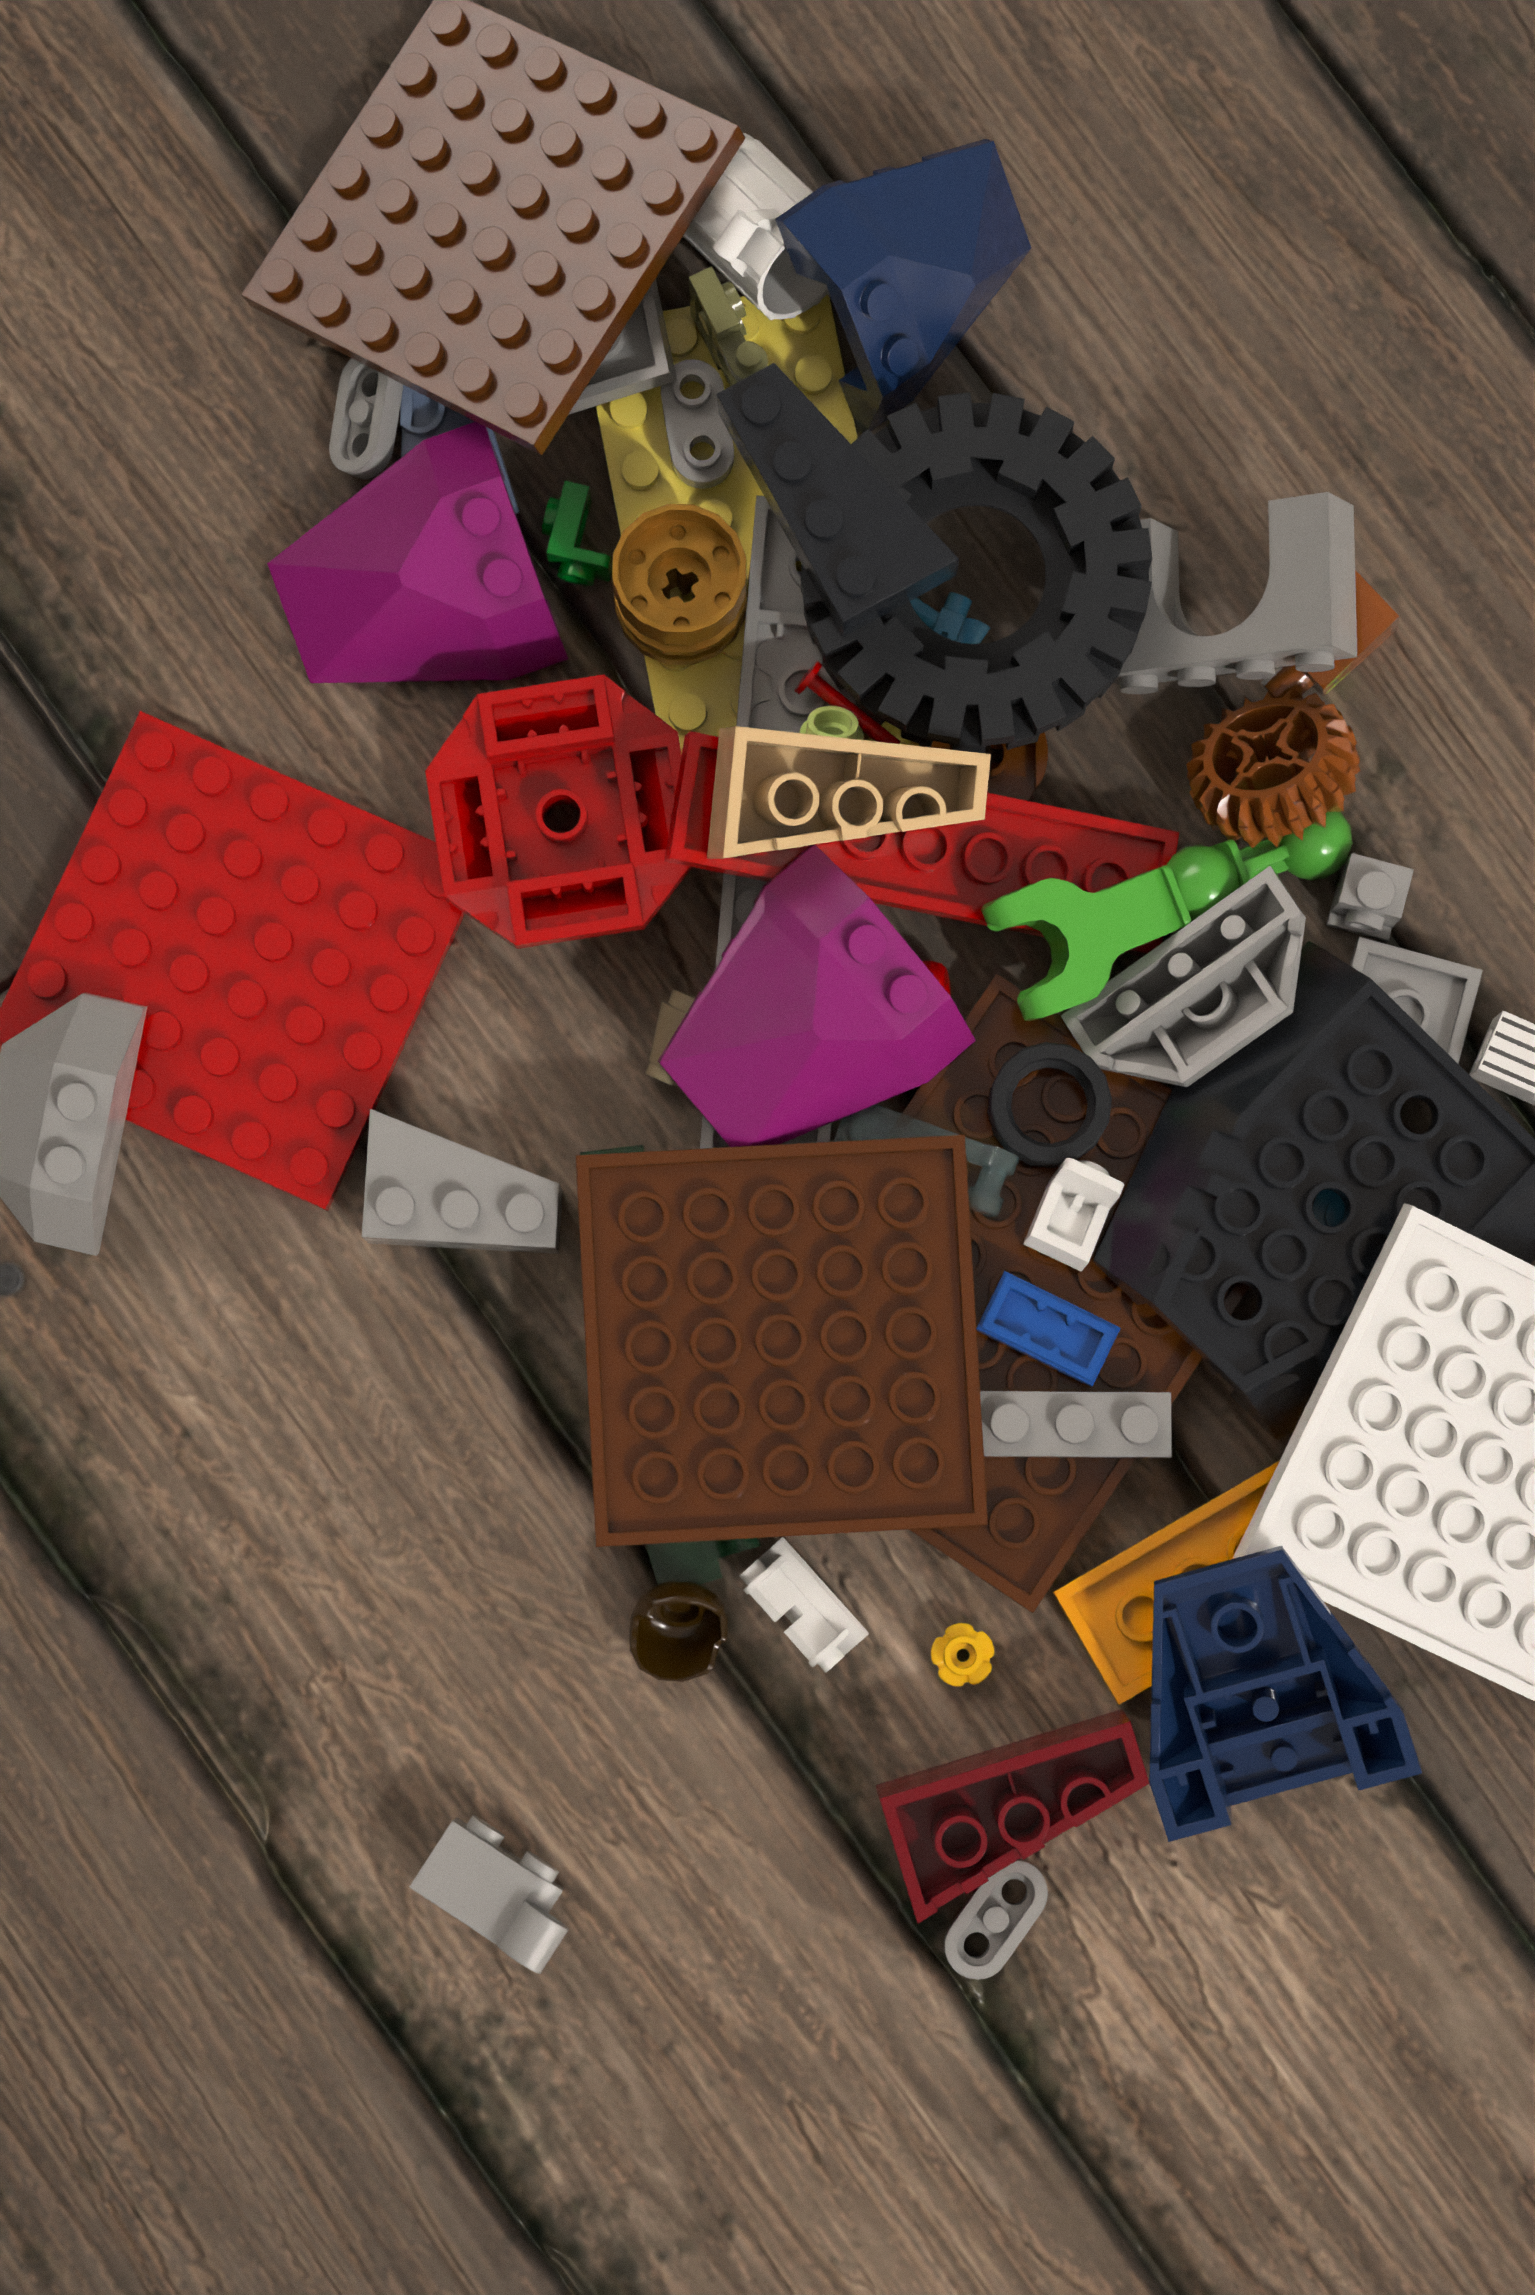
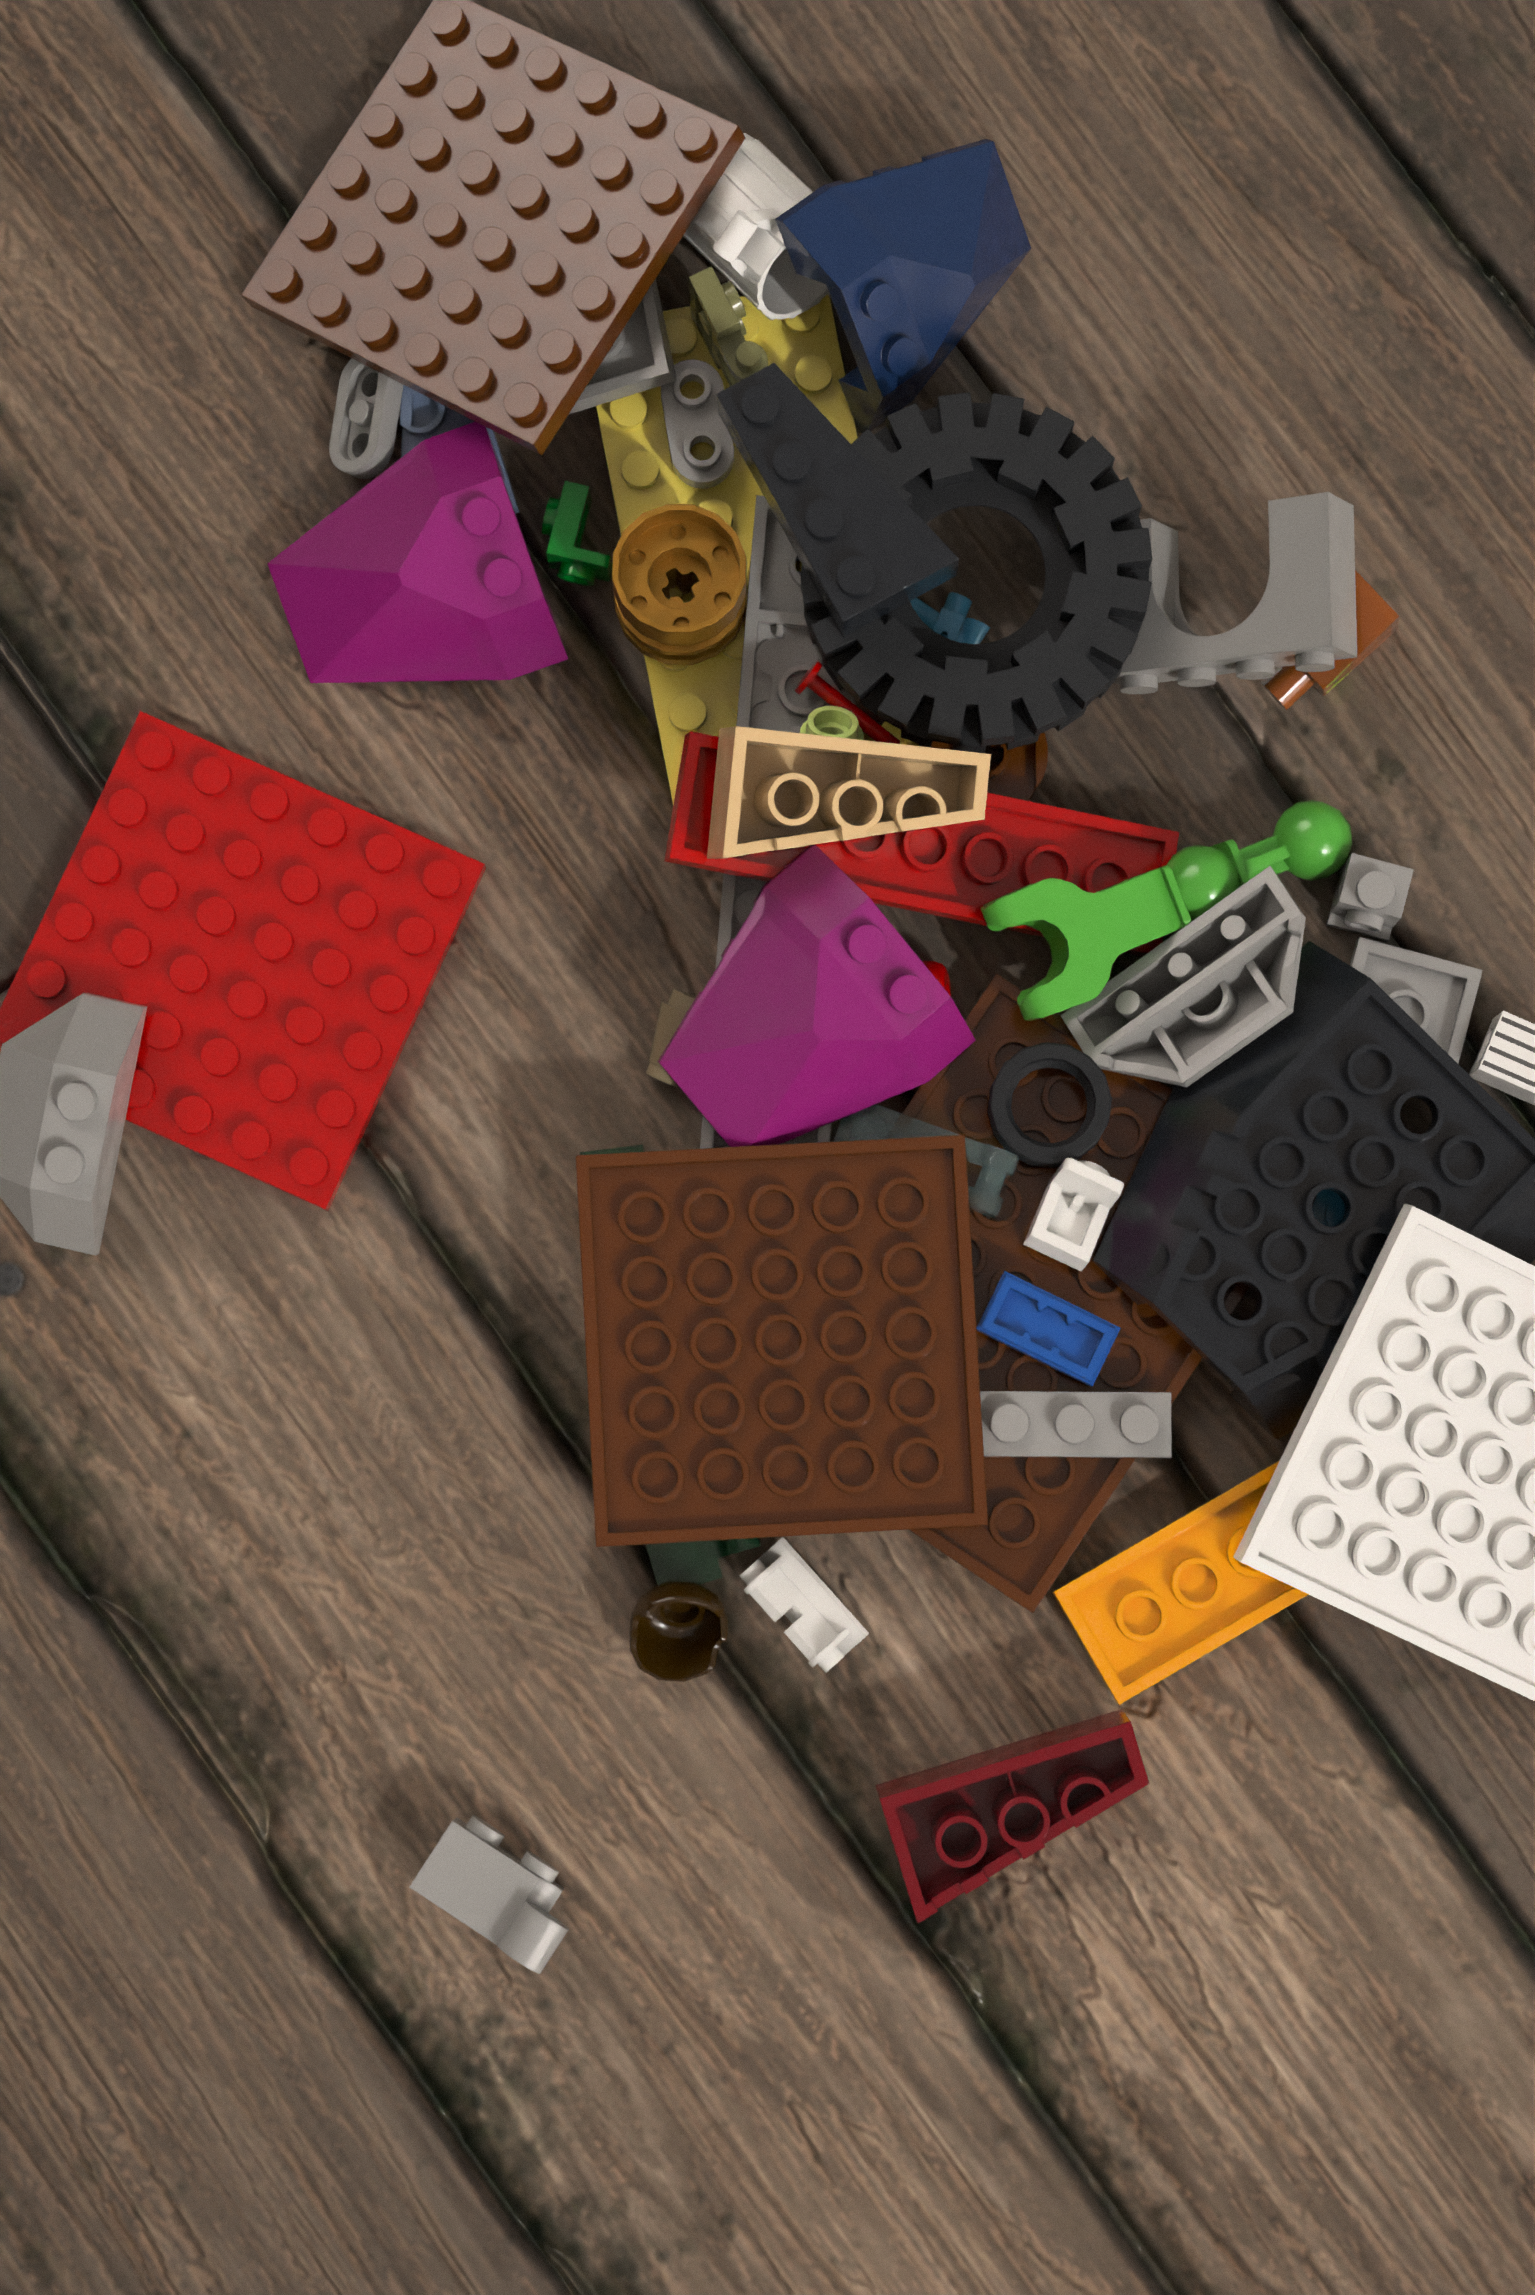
(452, 1196): light grey wedge -> none
(542, 749): red piece -> none
(945, 1655): yellow plate -> none
(998, 1920): light grey plate -> none
(1260, 1694): dark blue wedge -> none
(1270, 753): dark orange gear -> none

